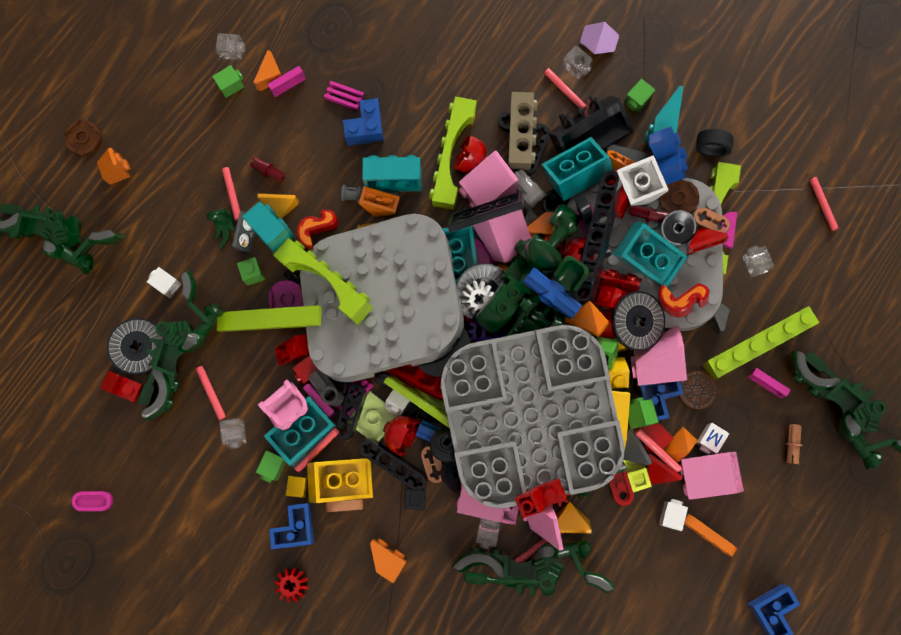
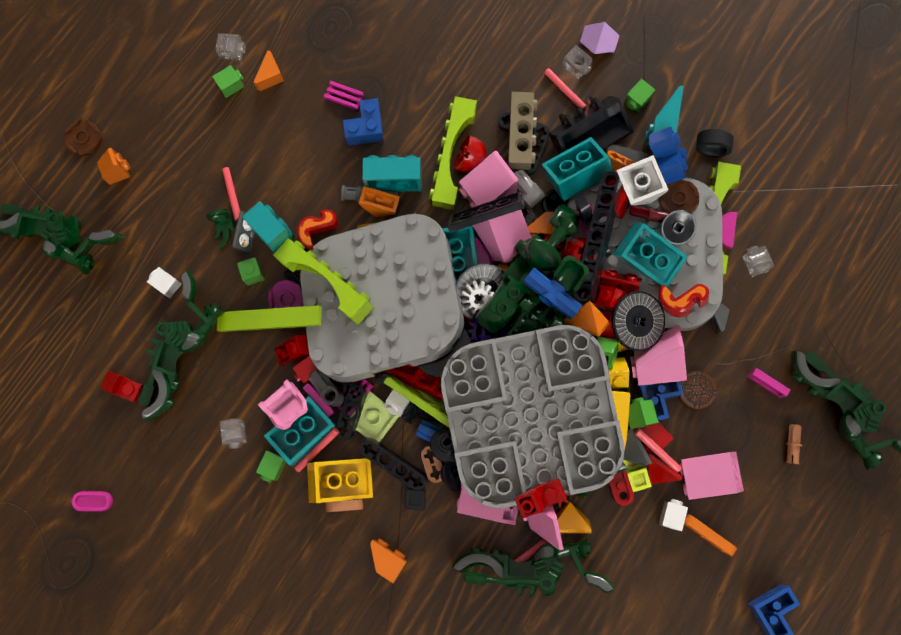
(124, 338): piece -> none
(210, 392): coral bar -> none
(268, 170): dark red axle -> none
(279, 203): light orange slope -> none
(286, 81): dark pink tile -> none
(289, 592): red gear -> none
(296, 486): yellow slope -> none
(299, 531): blue brick -> none
(400, 433): red cylinder -> none
(488, 533): clear brick -> none
(680, 445): orange slope -> none
(705, 239): red slope -> none
(711, 439): white brick -> none
(713, 217): nougat beam -> none
(760, 343): lime arch -> none
(824, 204): coral bar -> none

